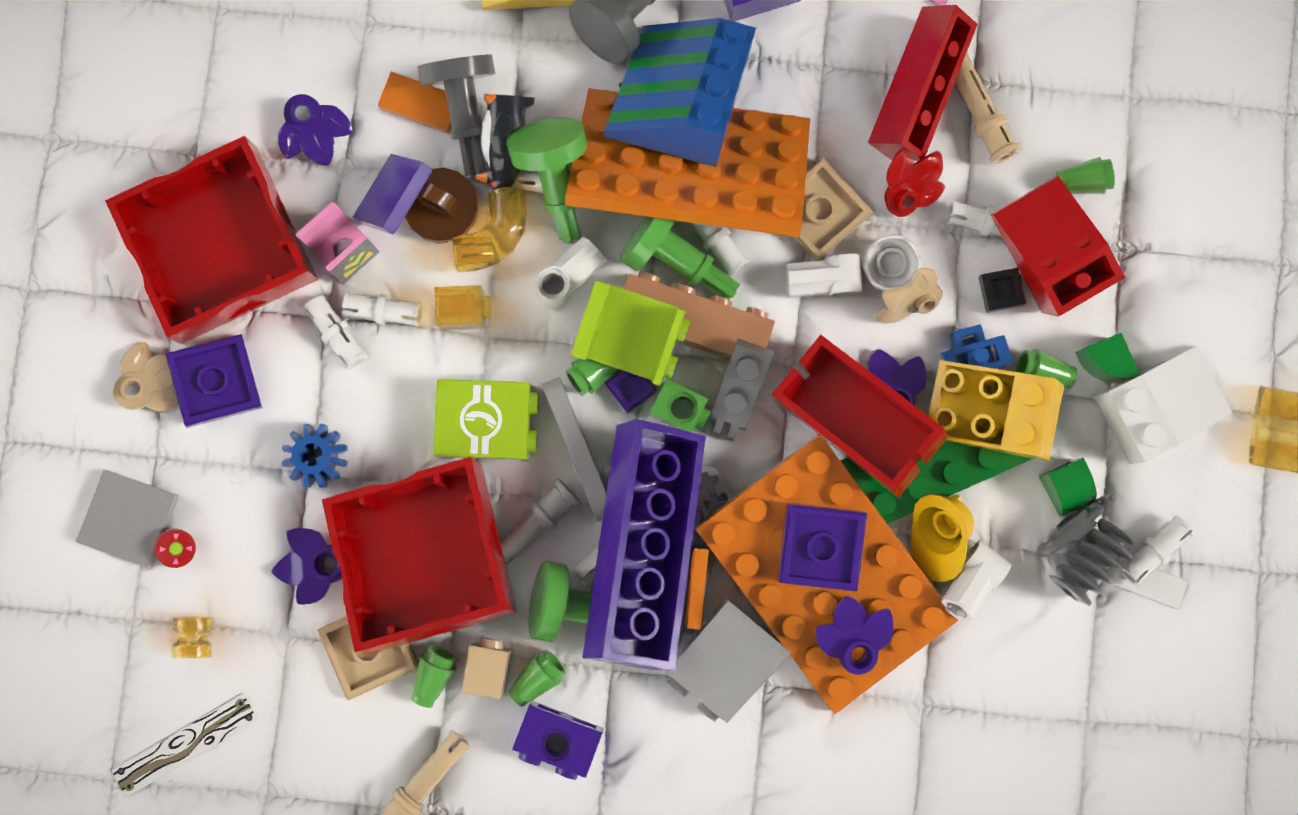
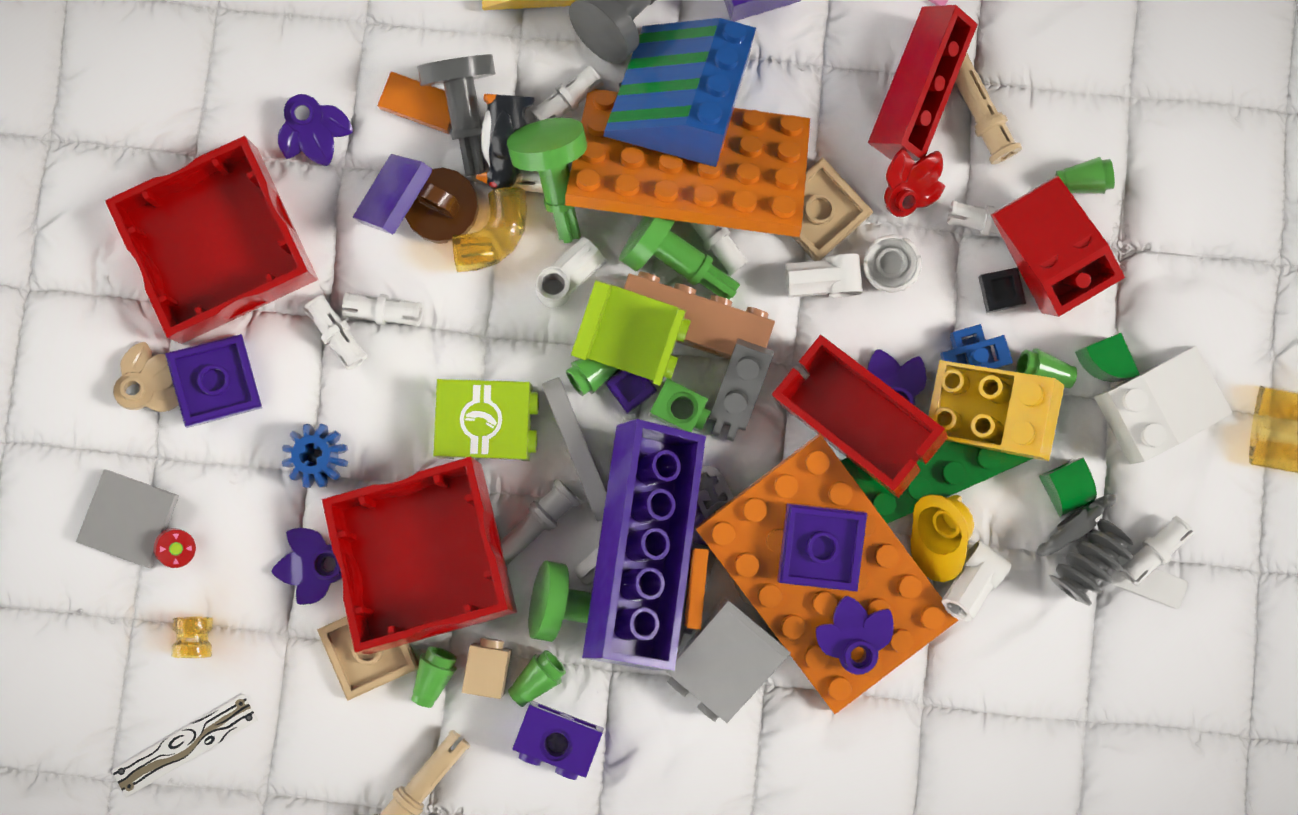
(329, 228): bright pink piece -> none
(461, 307): clear yellow brick -> none
(568, 96): none -> white pin
(917, 297): tan plate -> none

